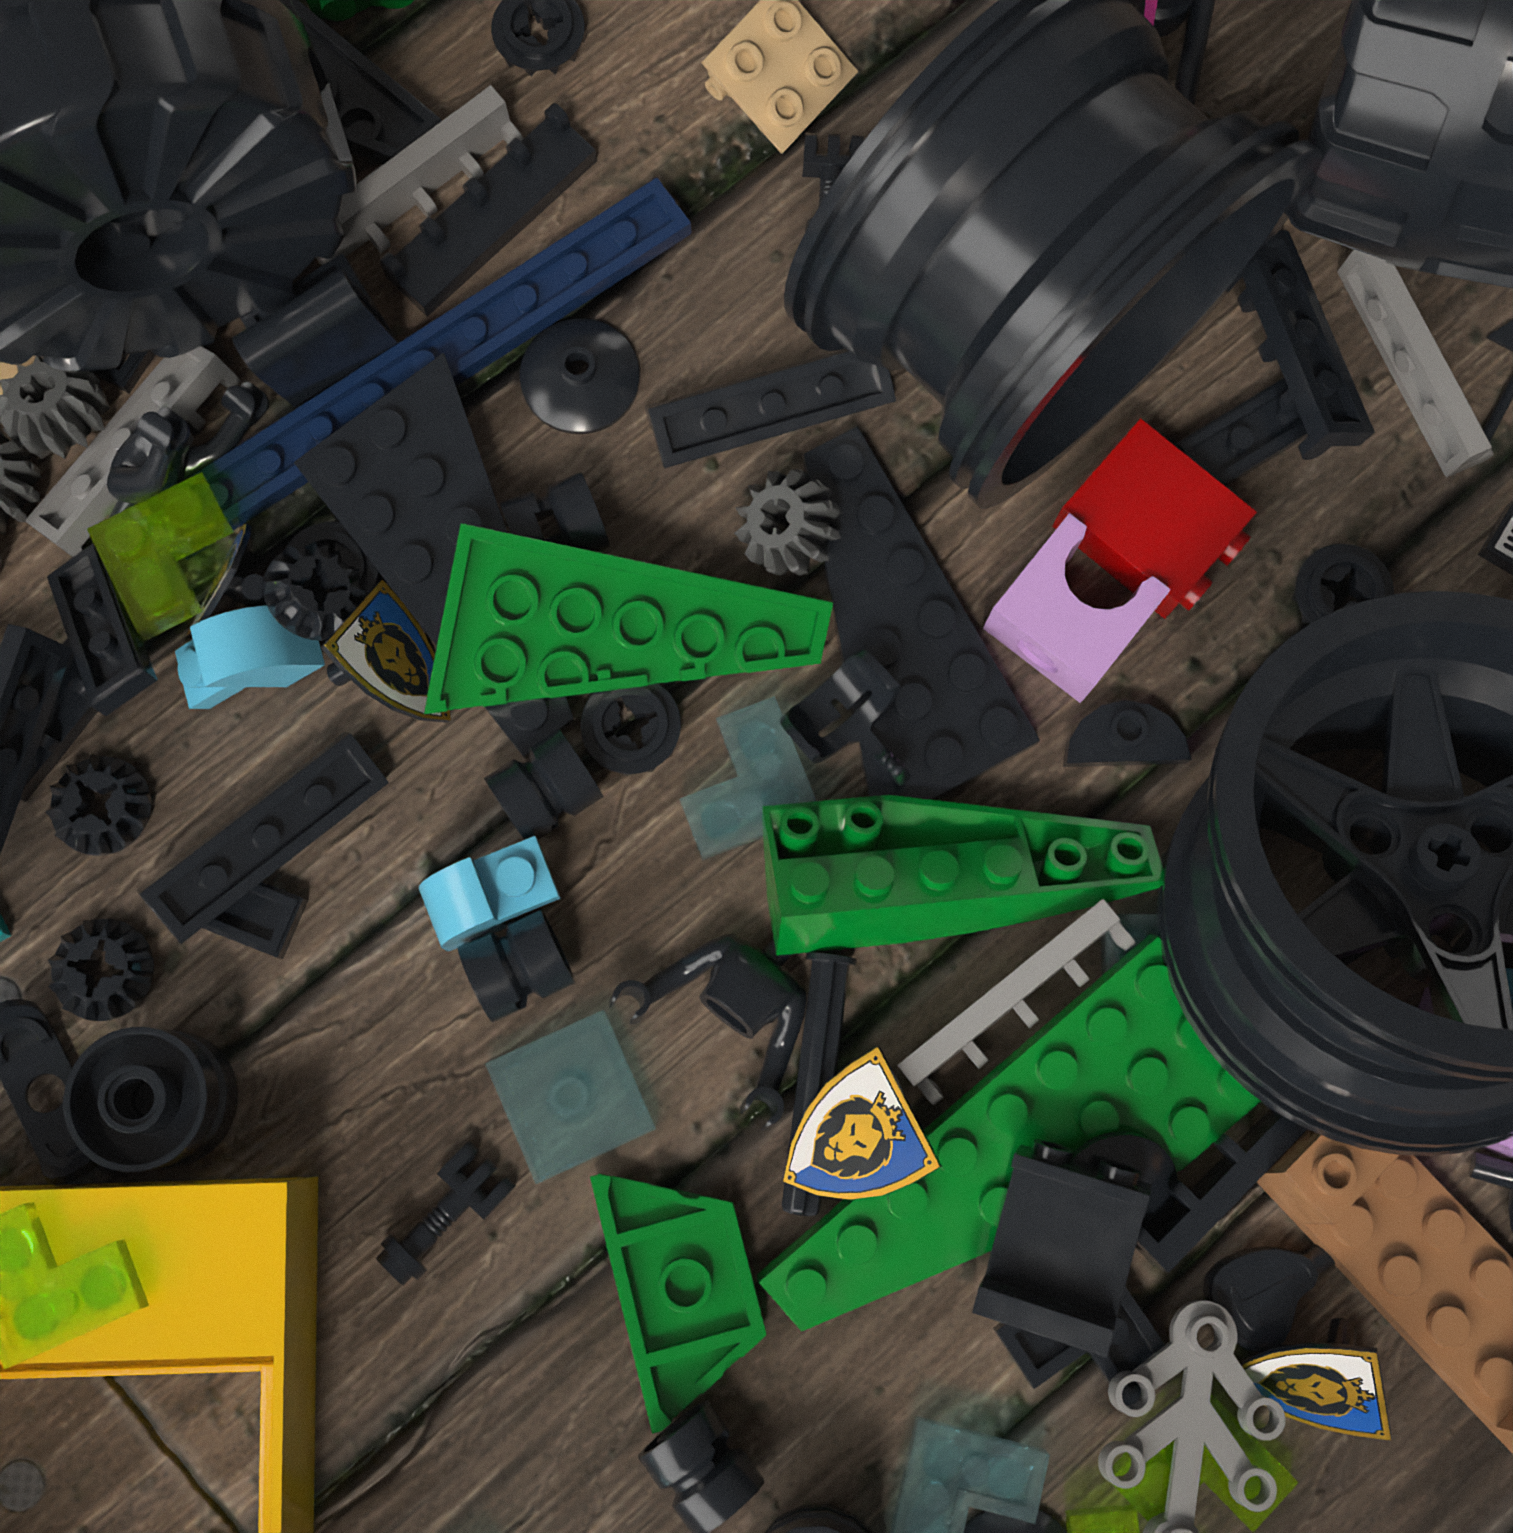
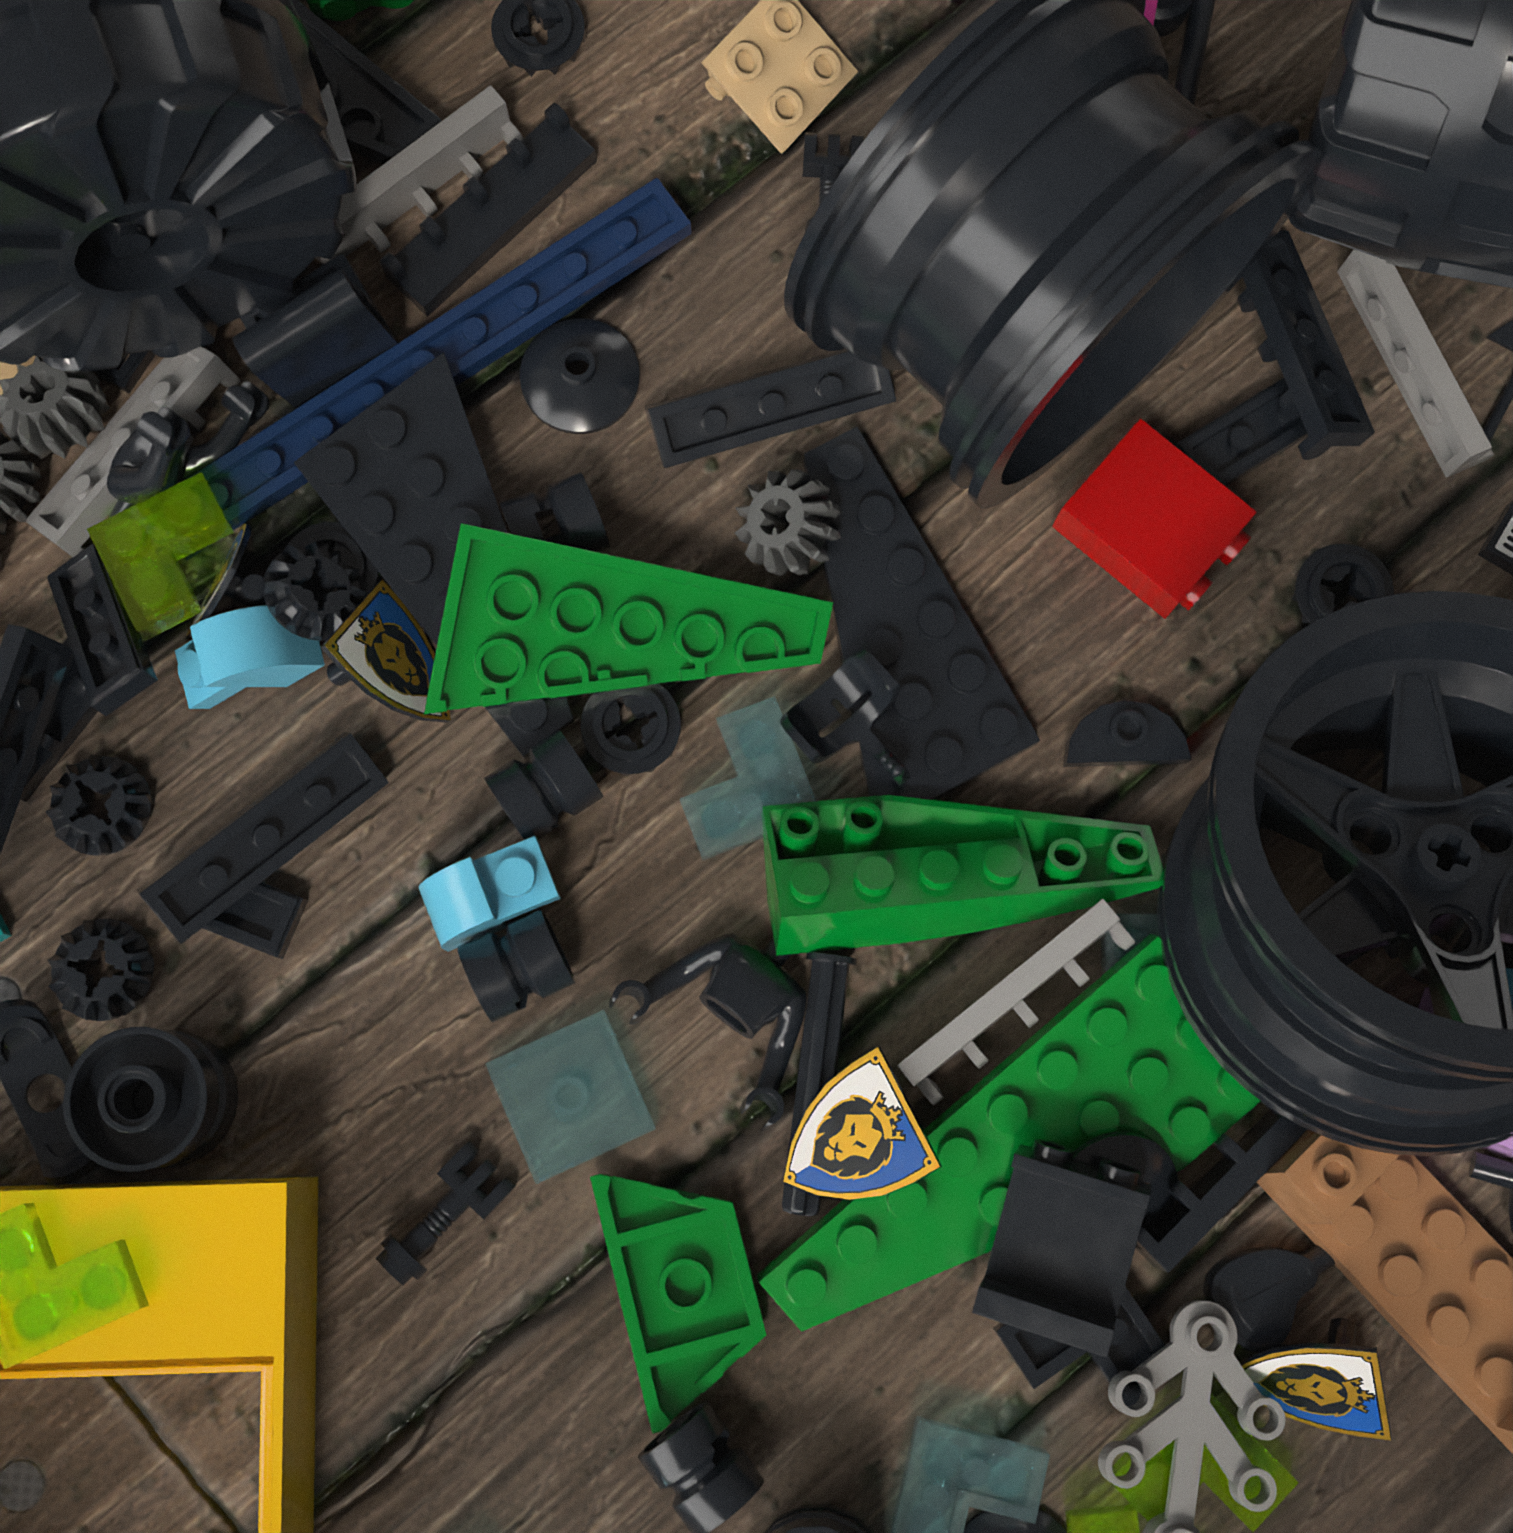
(1057, 631): lavender piece -> none

